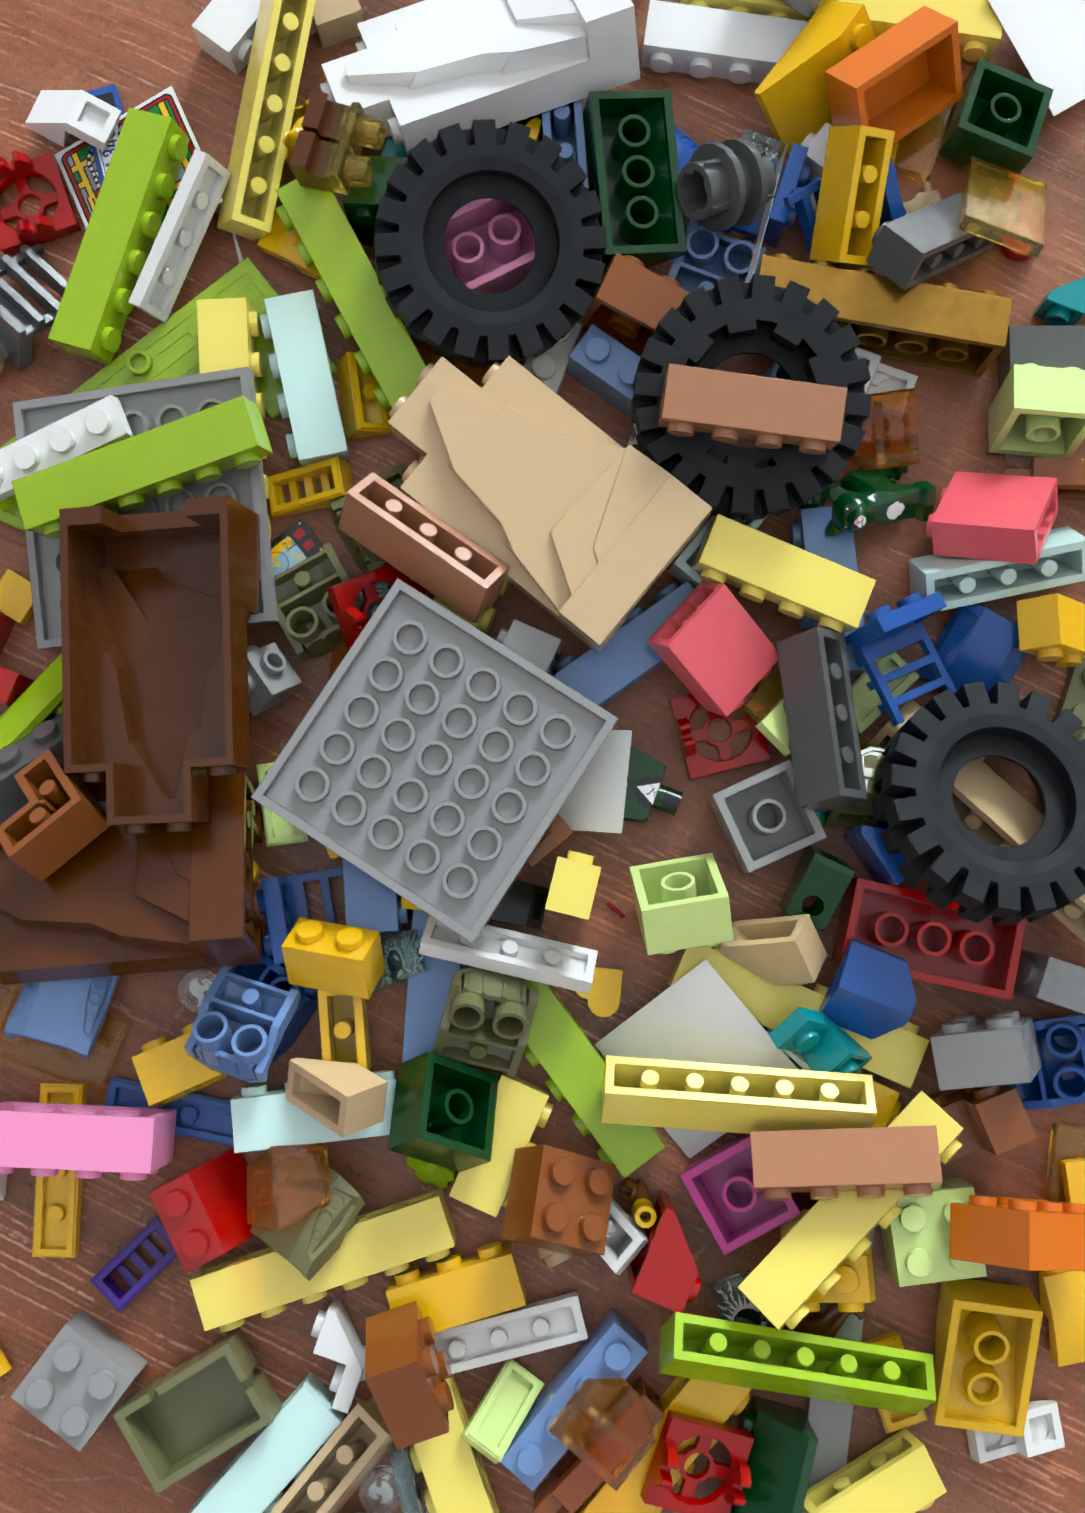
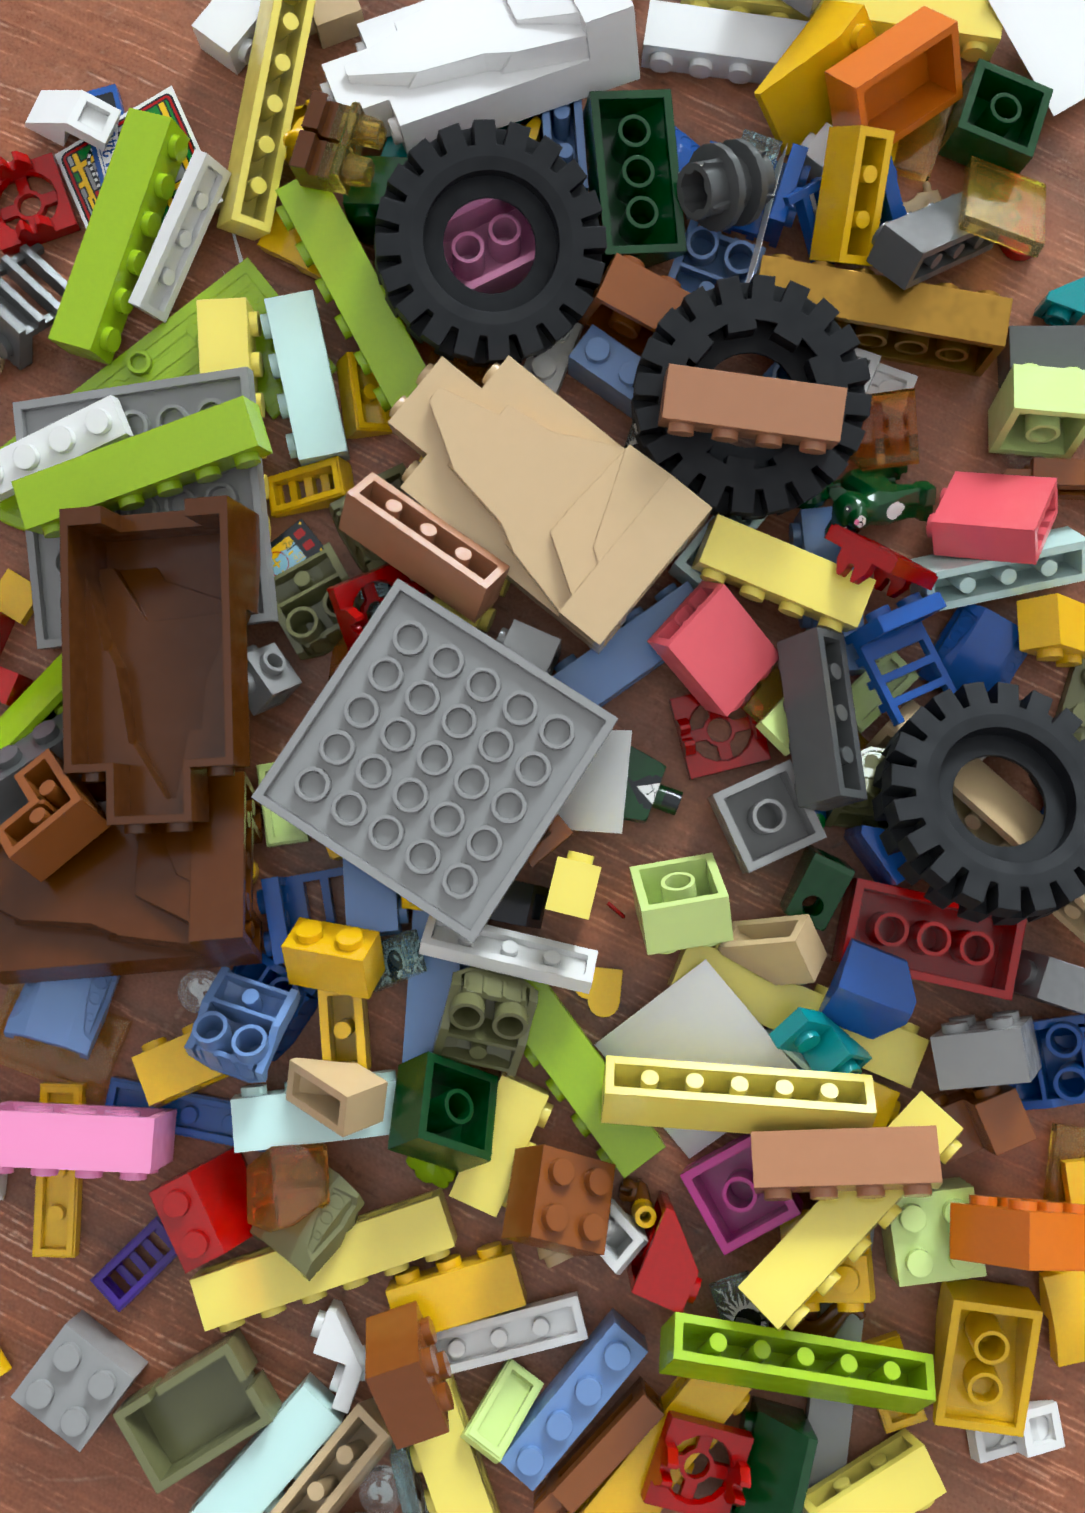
(606, 1428): clear orange slope -> none
(870, 557): none -> red piece

